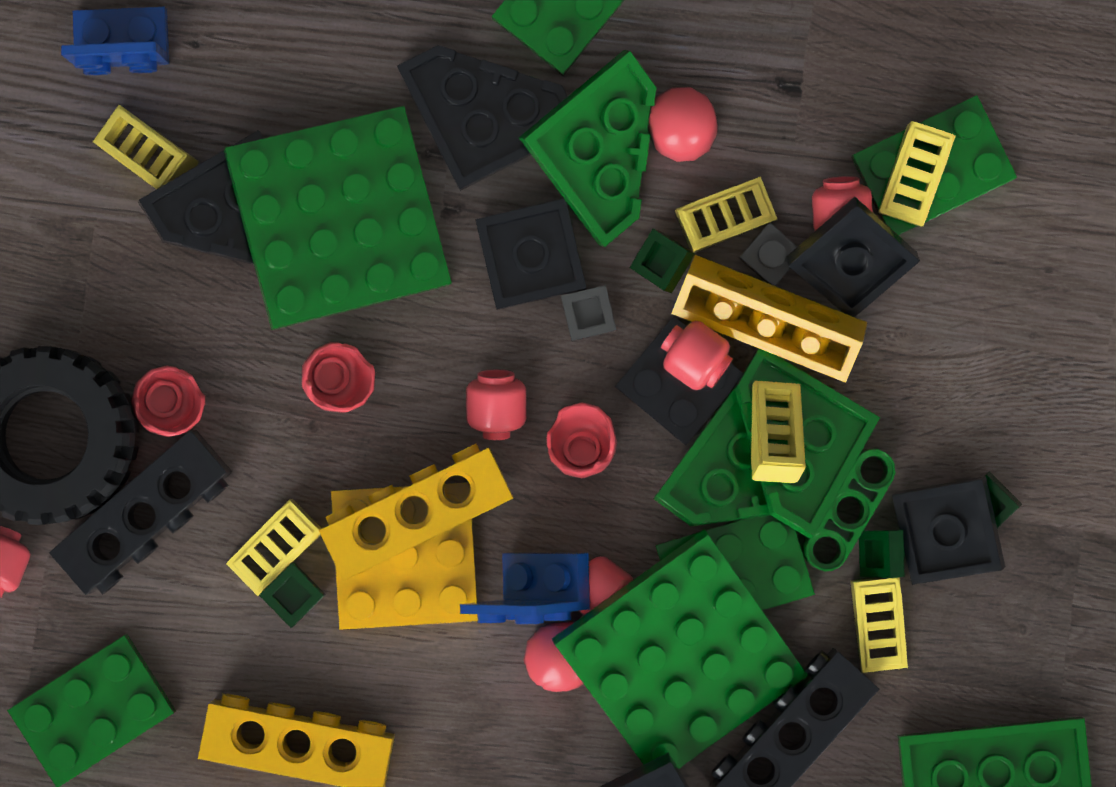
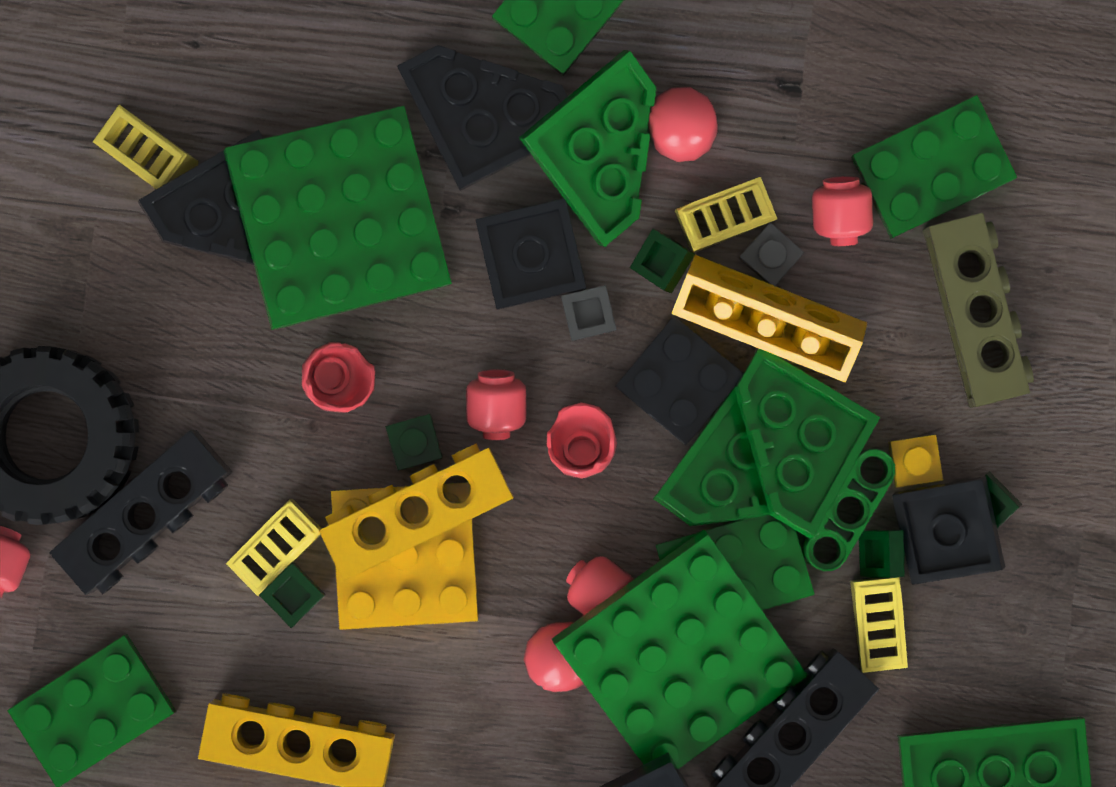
(119, 39): blue bracket -> none
(167, 401): coral hair -> none
(414, 442): none -> dark green plate
(537, 589): blue bracket -> none
(696, 355): coral head -> none
(777, 461): light yellow slope -> none
(853, 258): black plate -> none
(916, 460): none -> yellow plate
(938, 161): light yellow slope -> none
(980, 382): none -> olive brick

